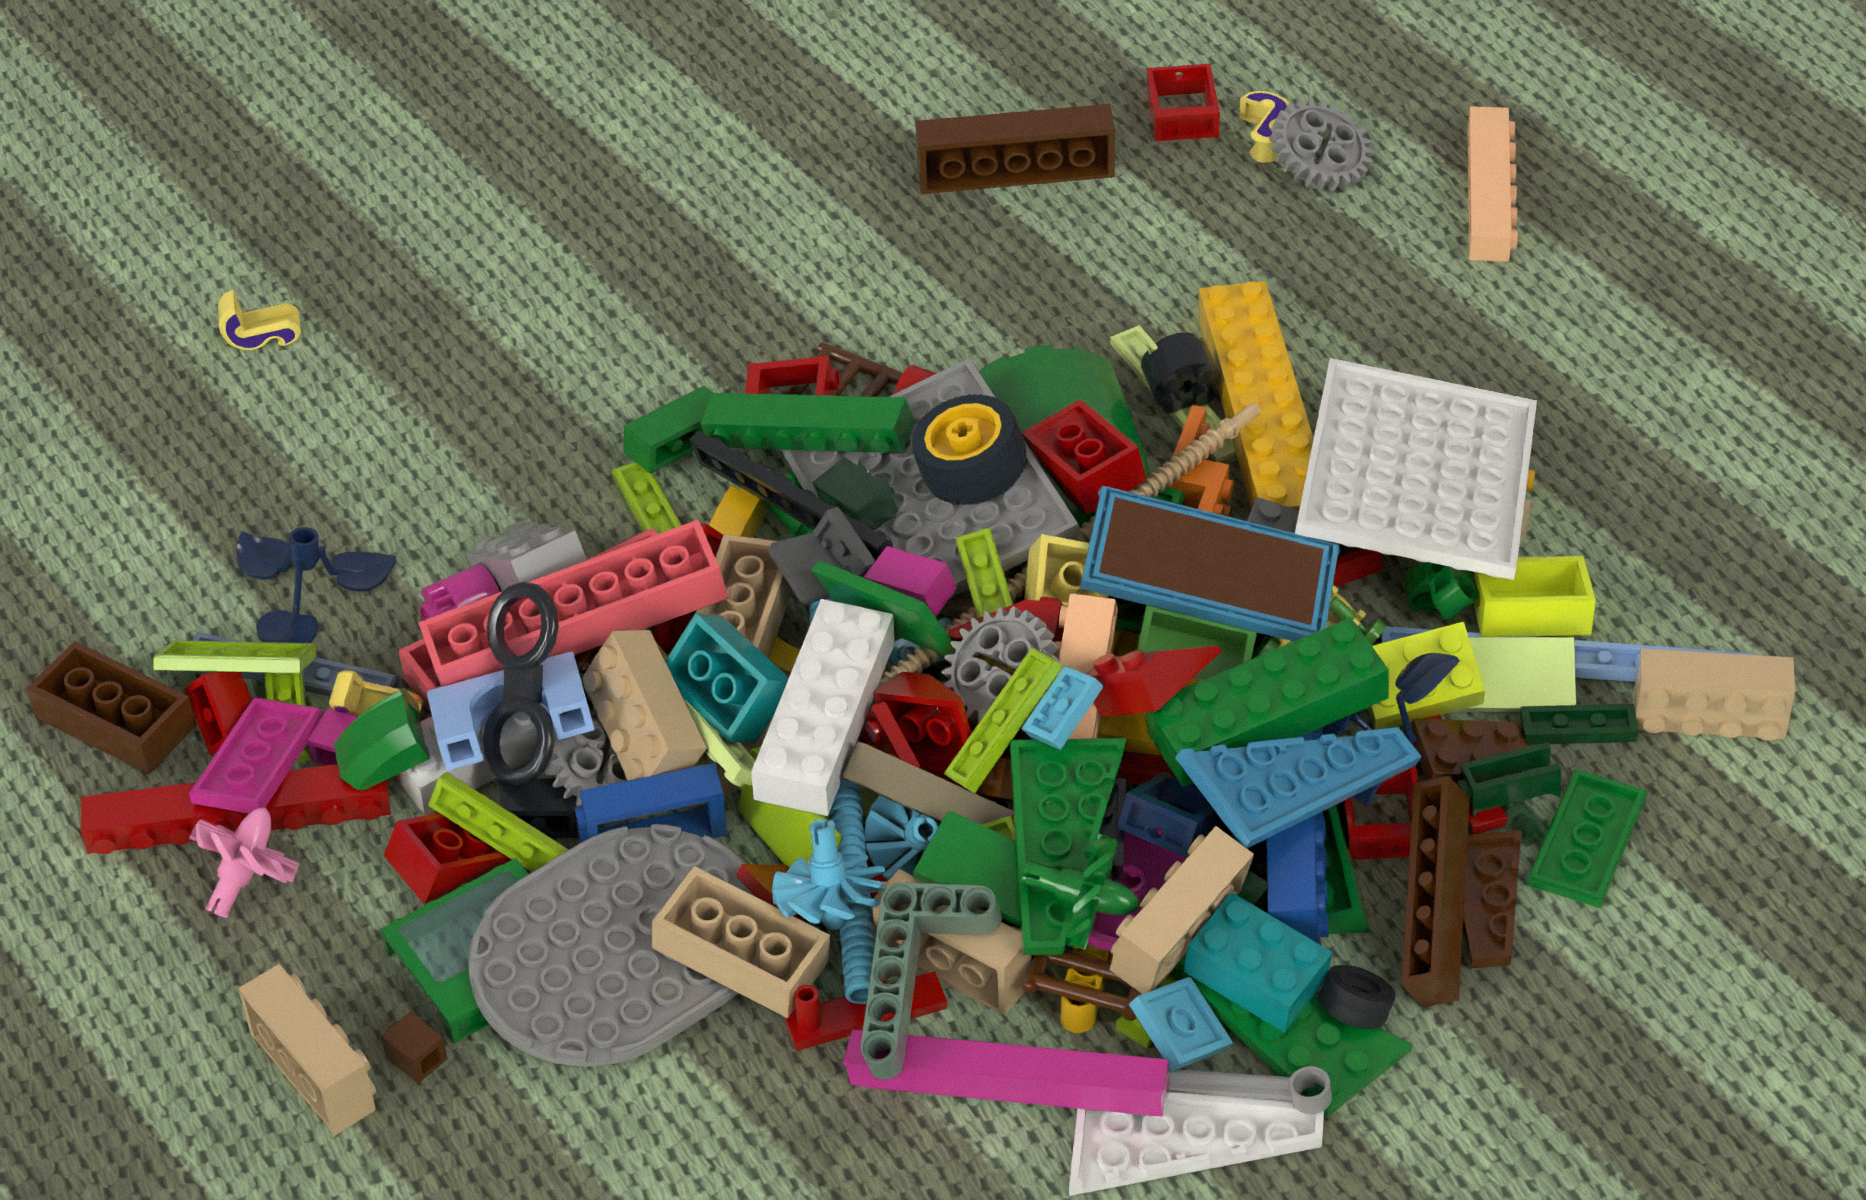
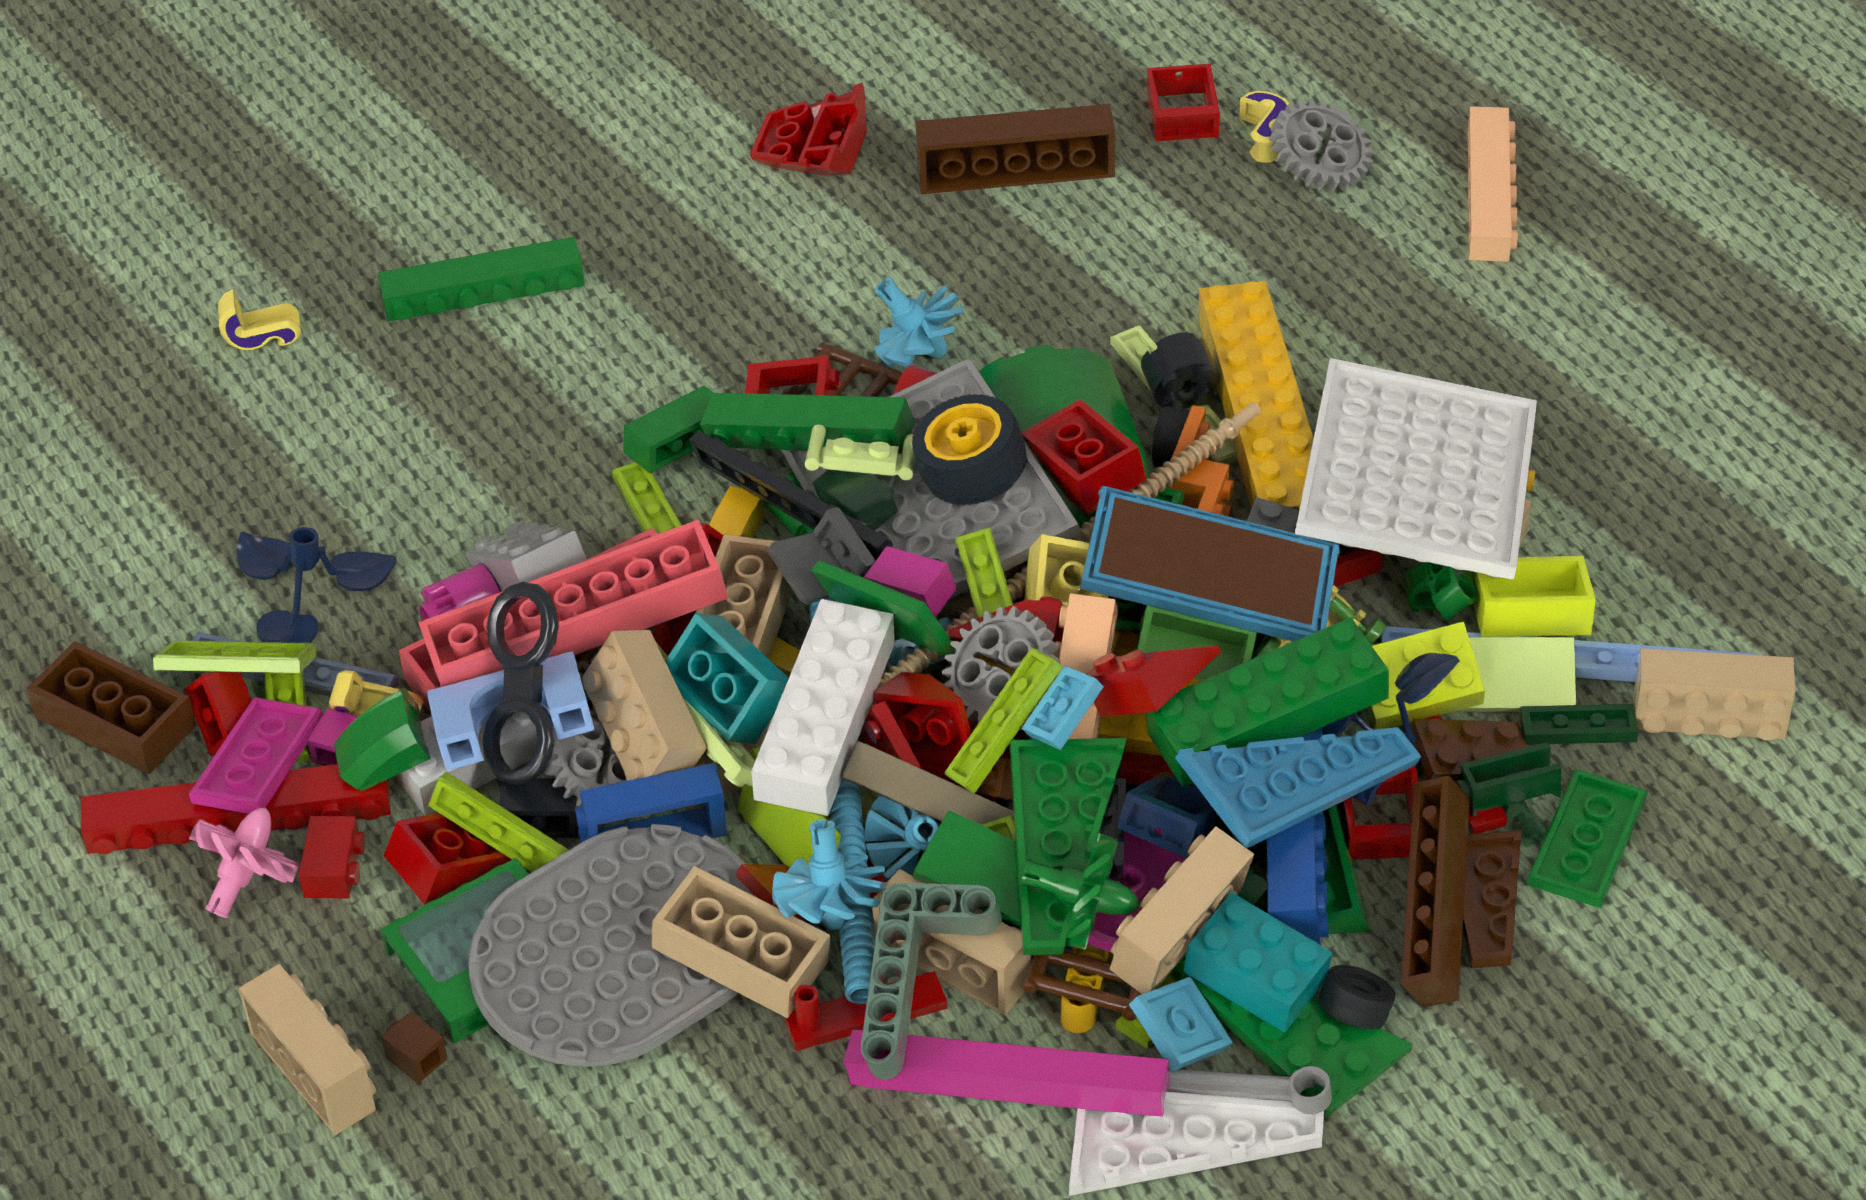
(331, 856): none -> red brick
(481, 279): none -> green brick
(816, 136): none -> red wedge
(859, 457): none -> yellowish green plate
(915, 325): none -> medium azure piece
(1167, 434): none -> black tyre

